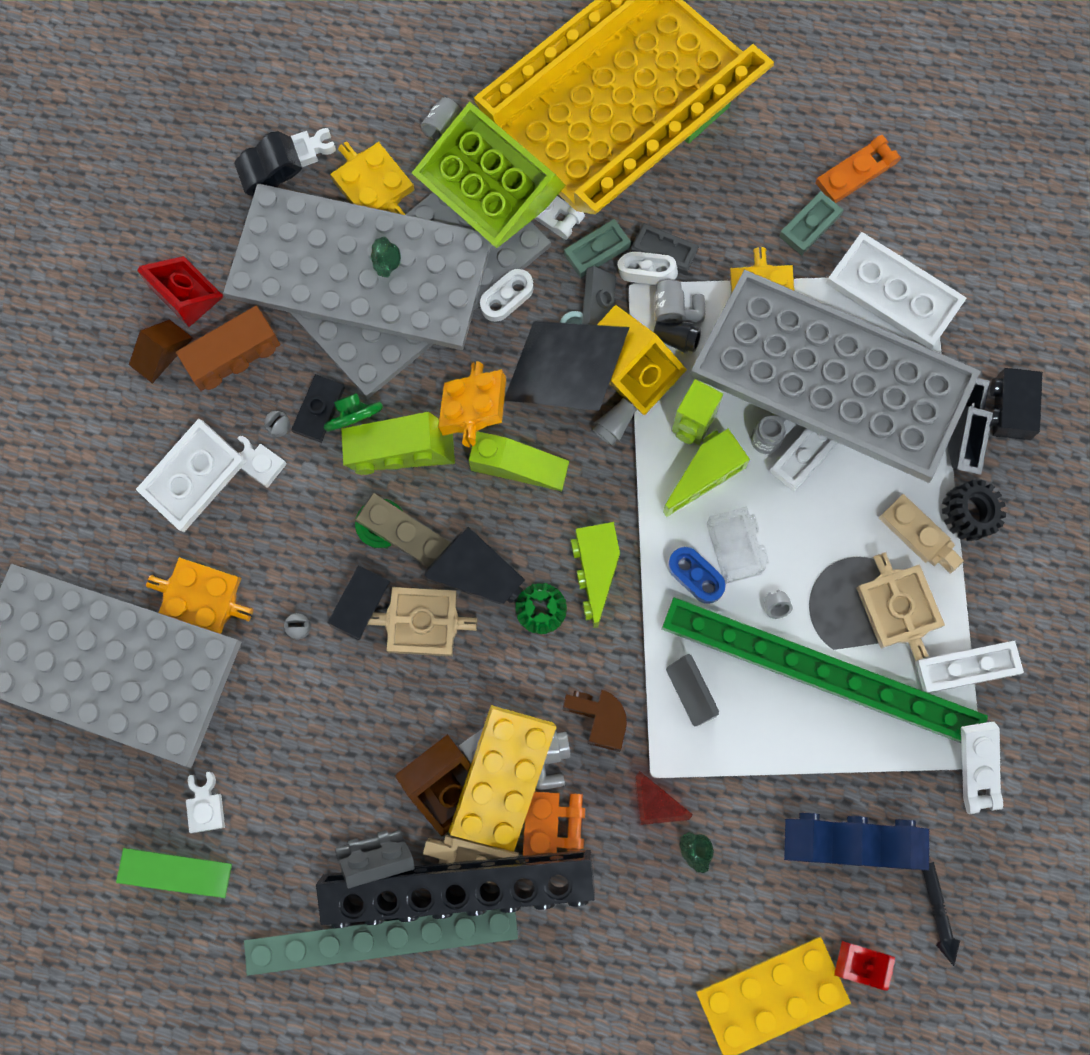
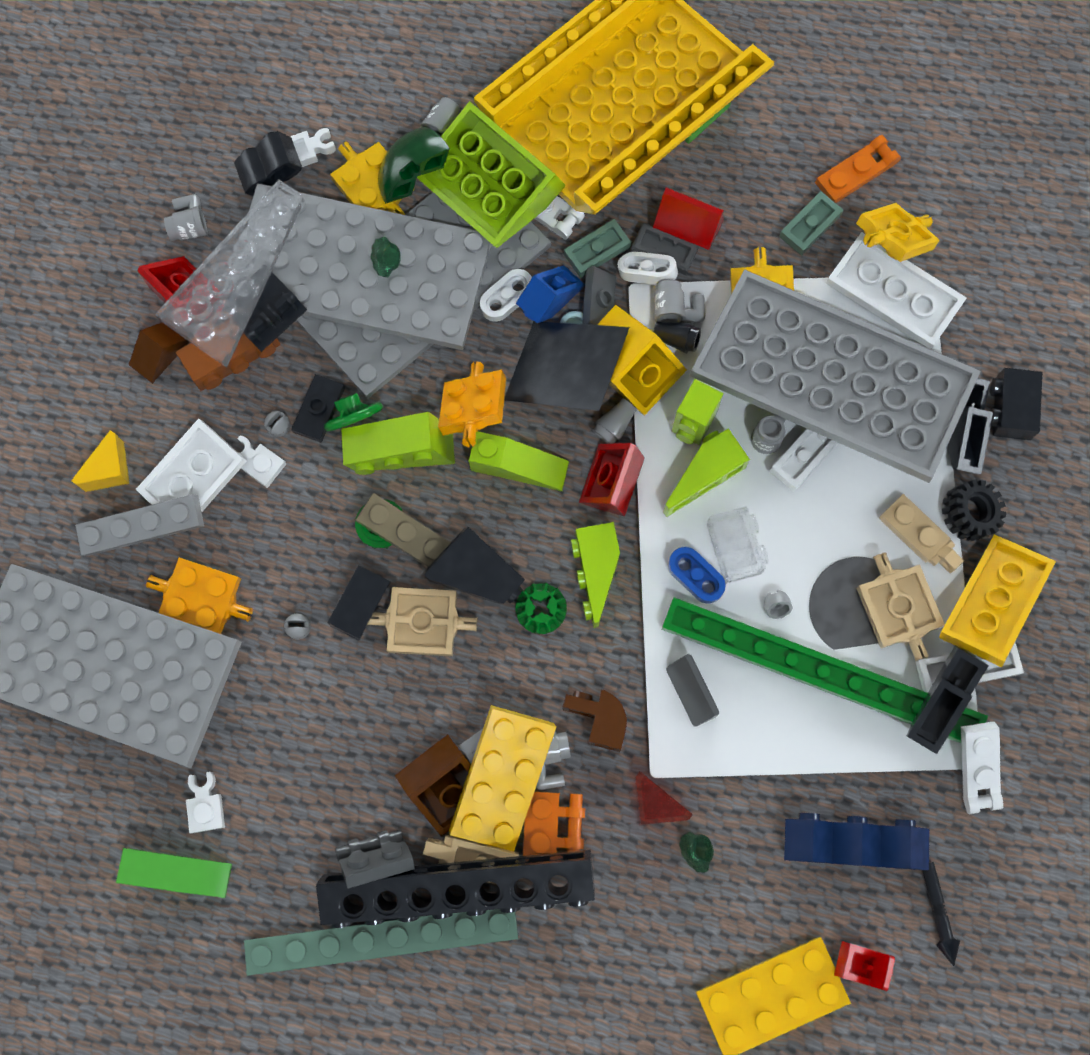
(105, 466): none -> yellow slope
(139, 525): none -> light grey plate
(186, 223): none -> light grey piece
(223, 291): none -> clear wing
(273, 313): none -> black hinge
(409, 157): none -> dark green brick
(549, 293): none -> blue slope
(612, 477): none -> red slope
(688, 218): none -> red slope
(897, 232): none -> yellow plate
(946, 699): none -> black slope
(997, 600): none -> yellow plate

